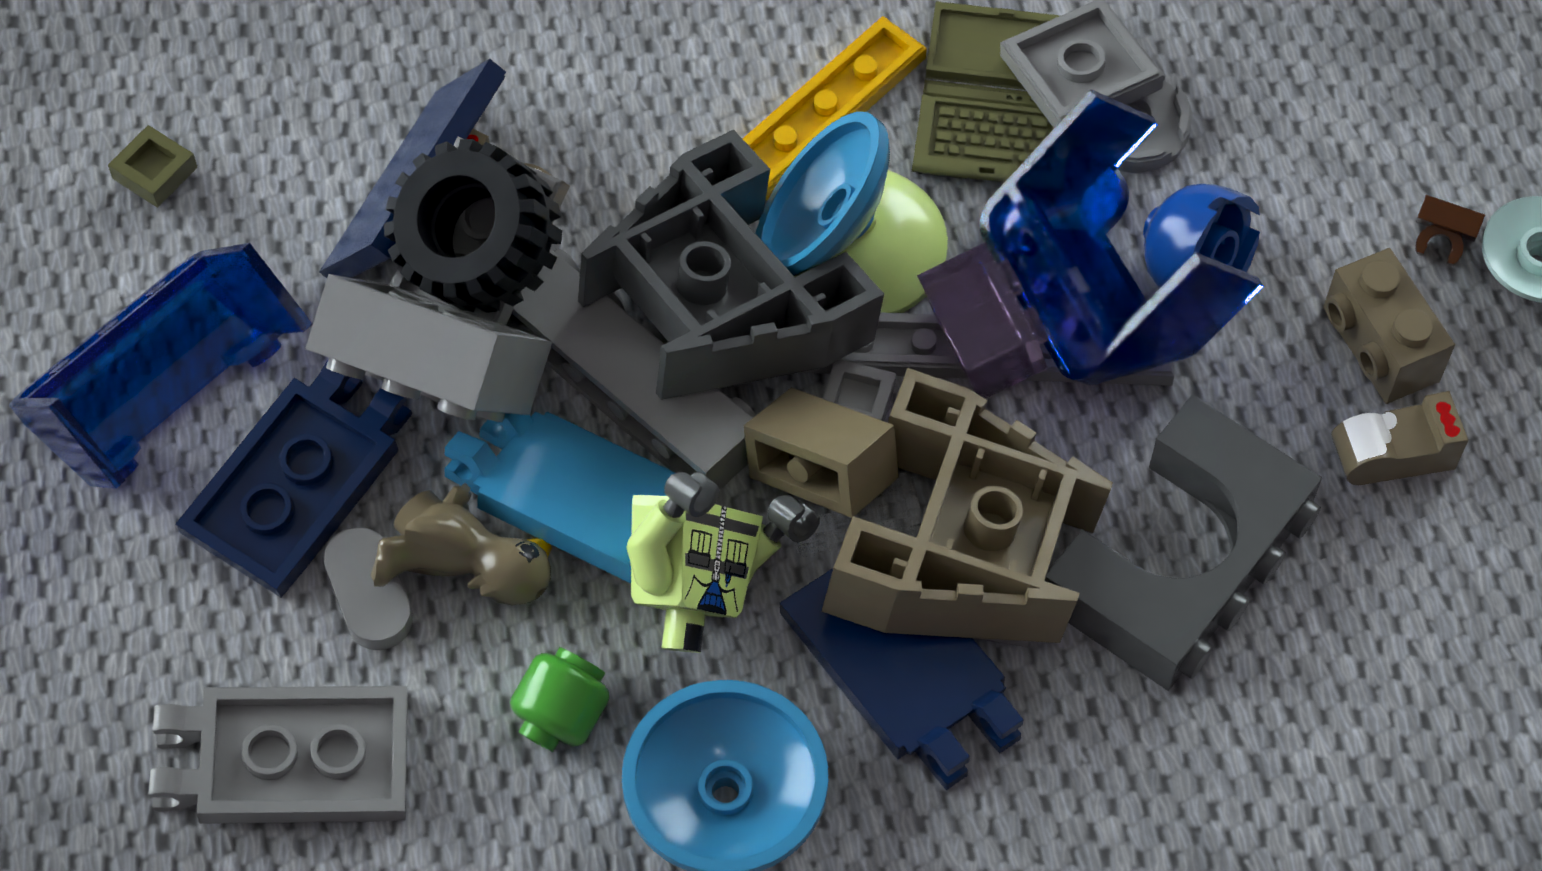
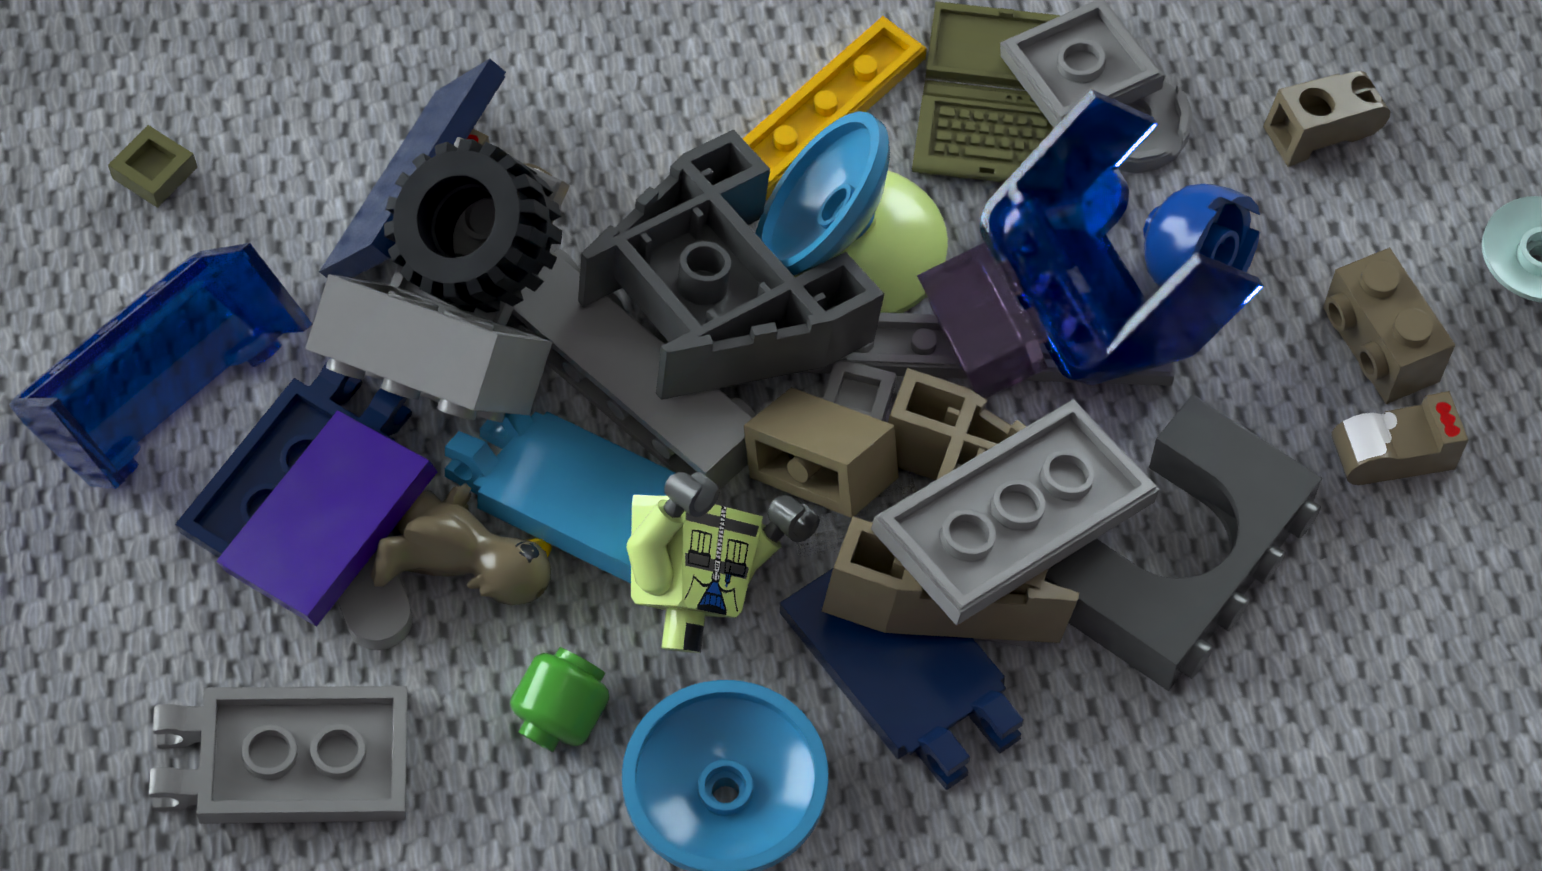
(327, 517): none -> dark purple tile
(1014, 511): none -> light grey tile
(1324, 114): none -> dark tan leg
(1447, 221): reddish brown tile -> none

